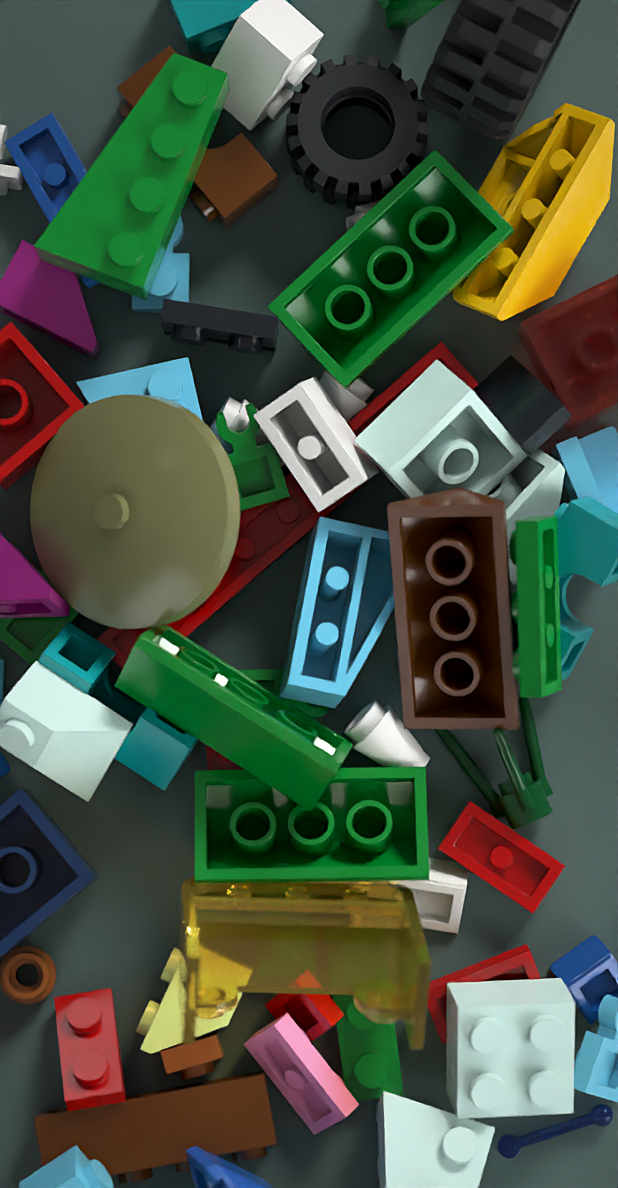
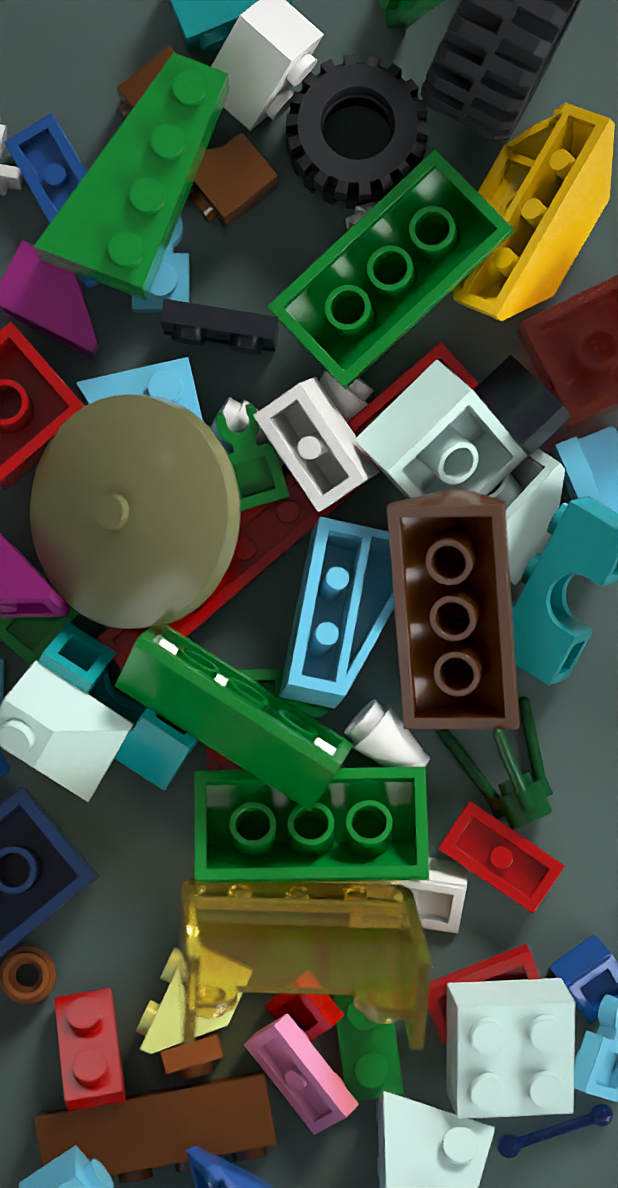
(536, 606): green plate -> none

